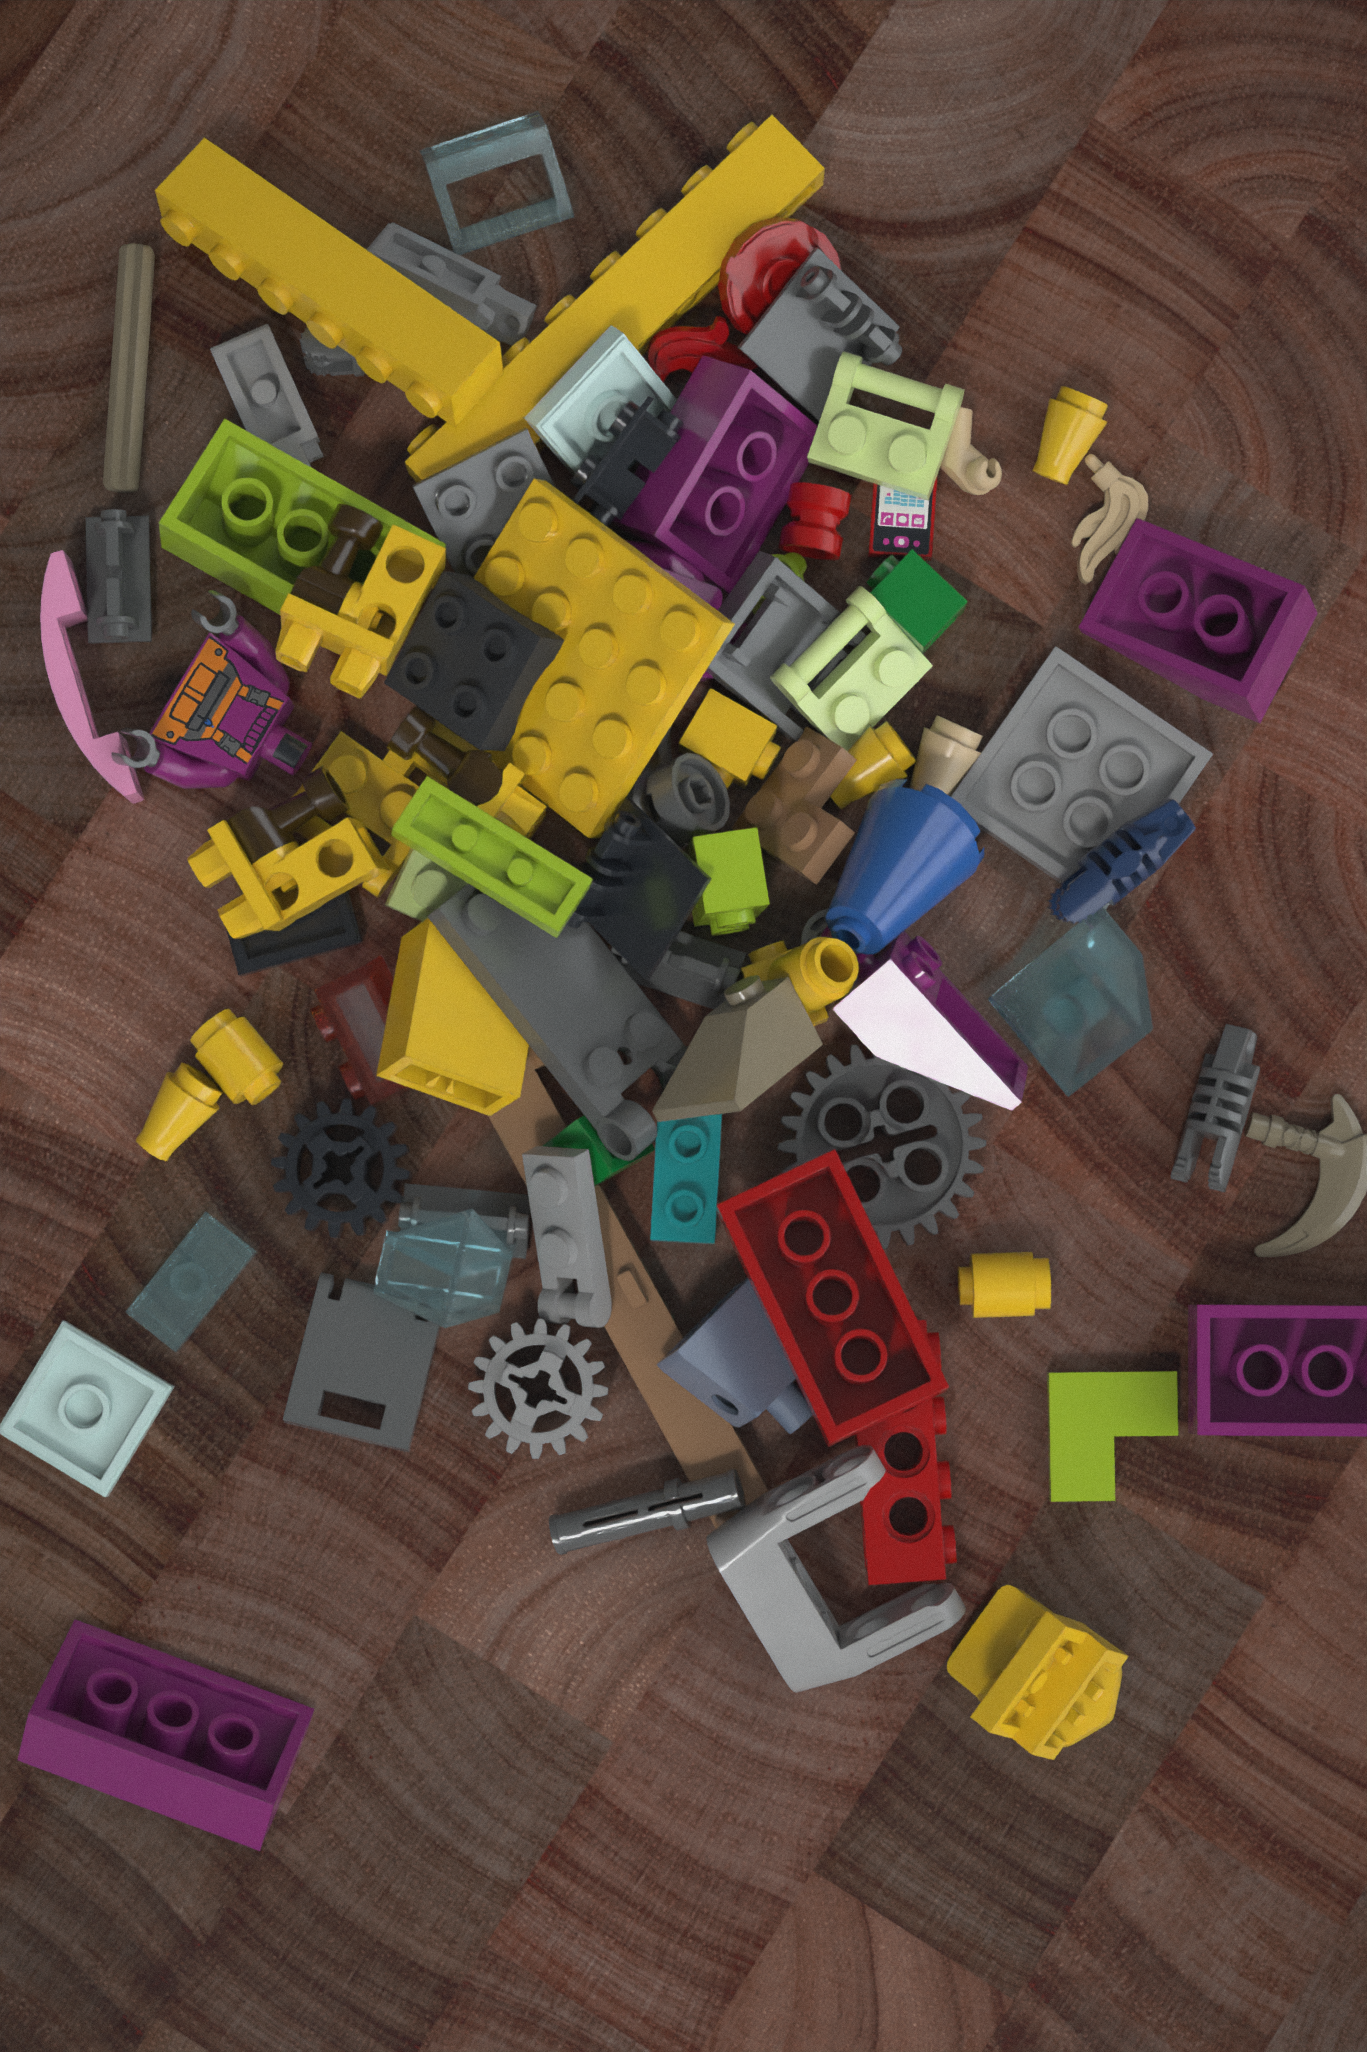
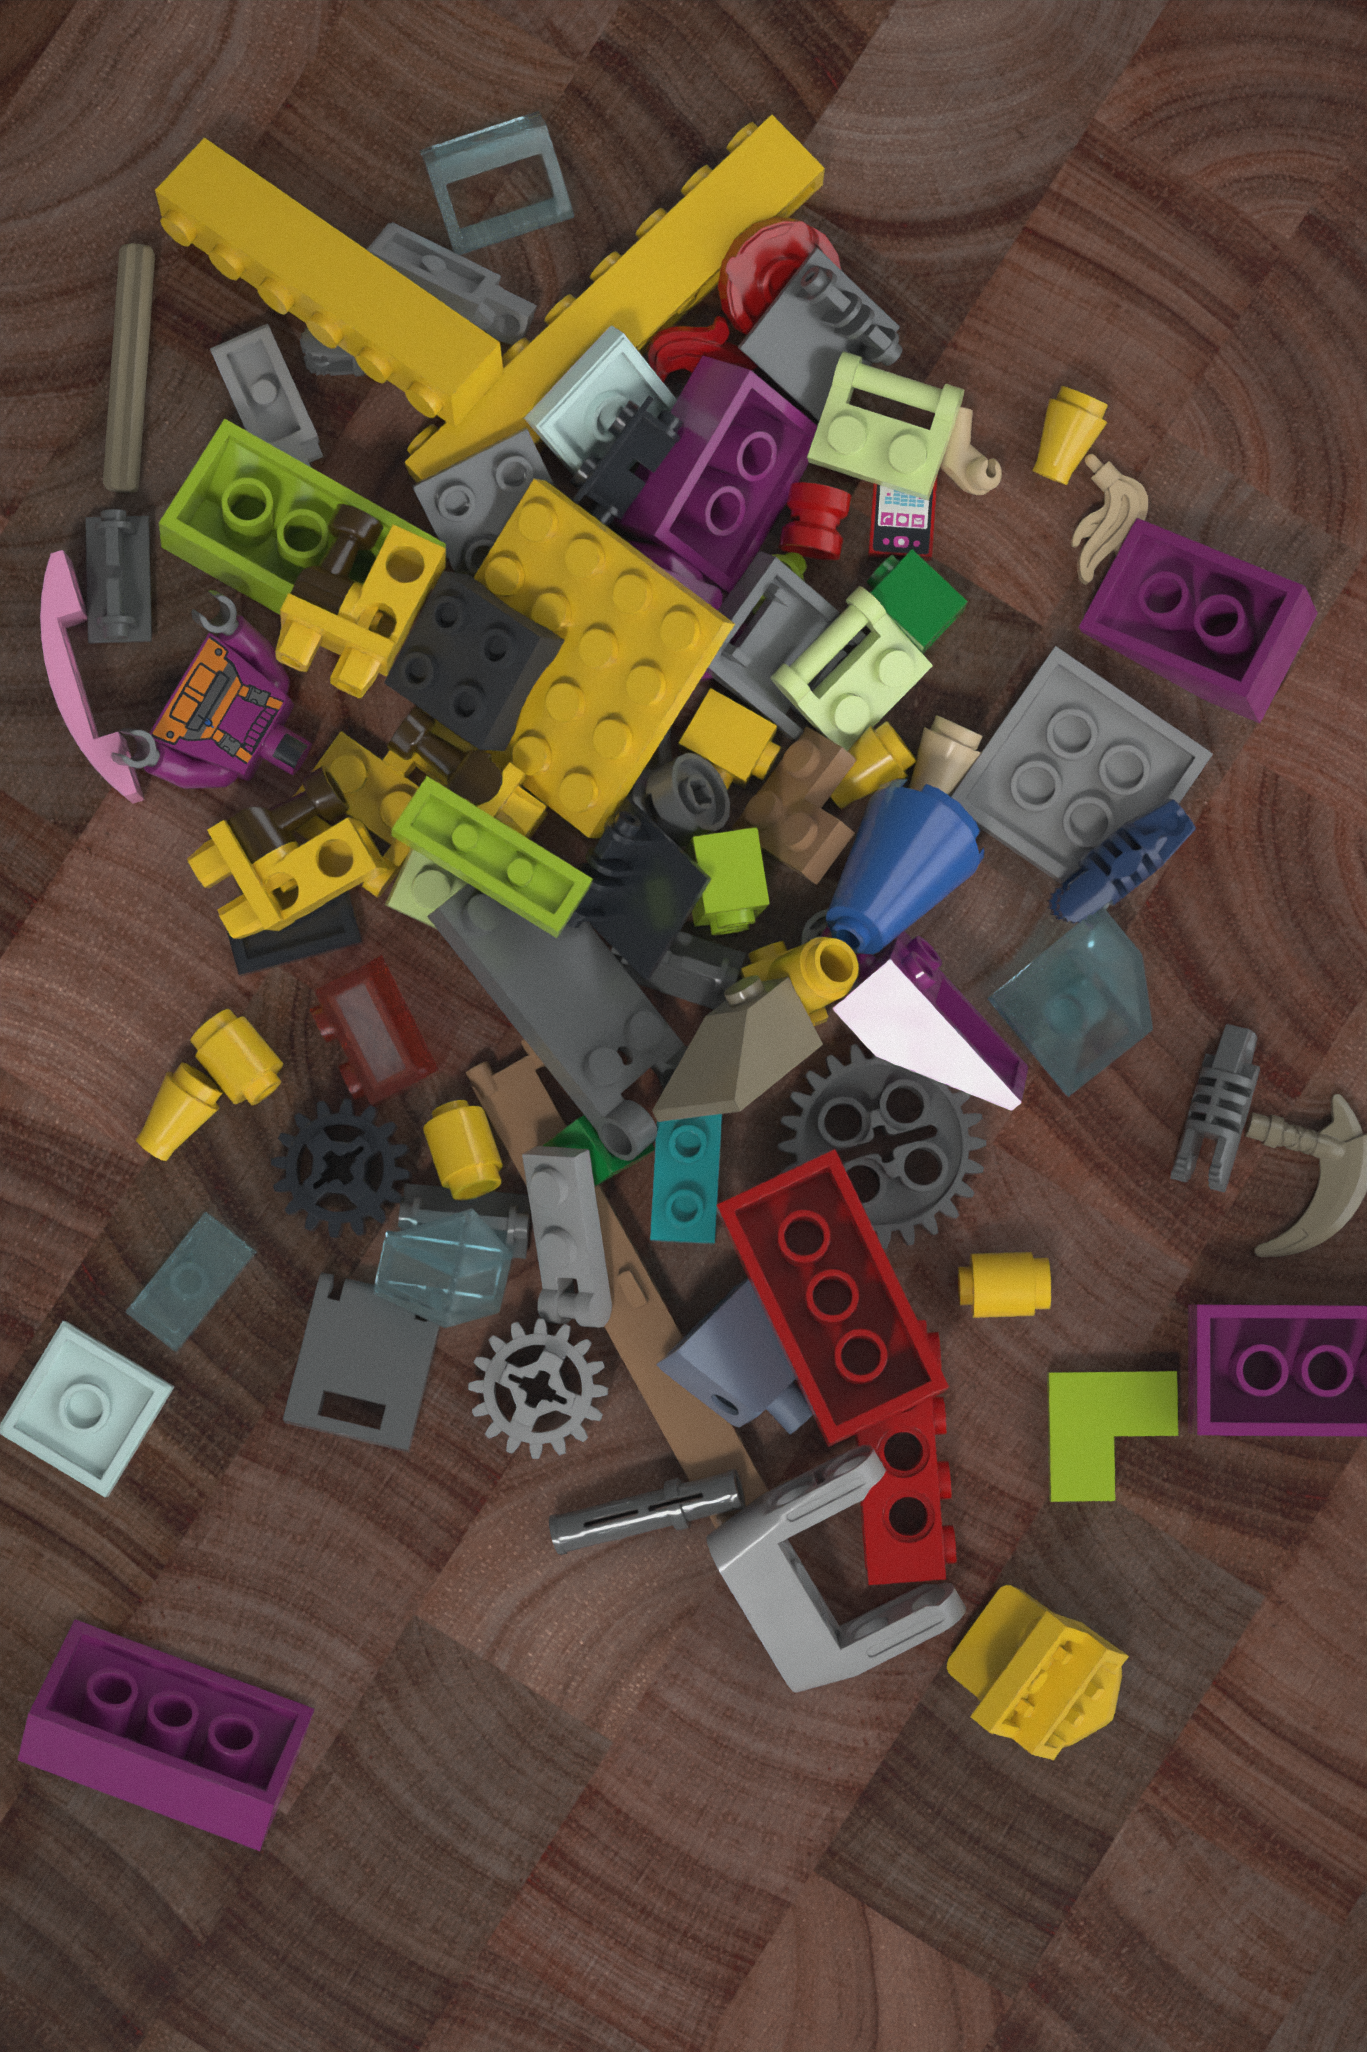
(447, 1029): yellow brick -> none
(463, 1150): none -> yellow brick

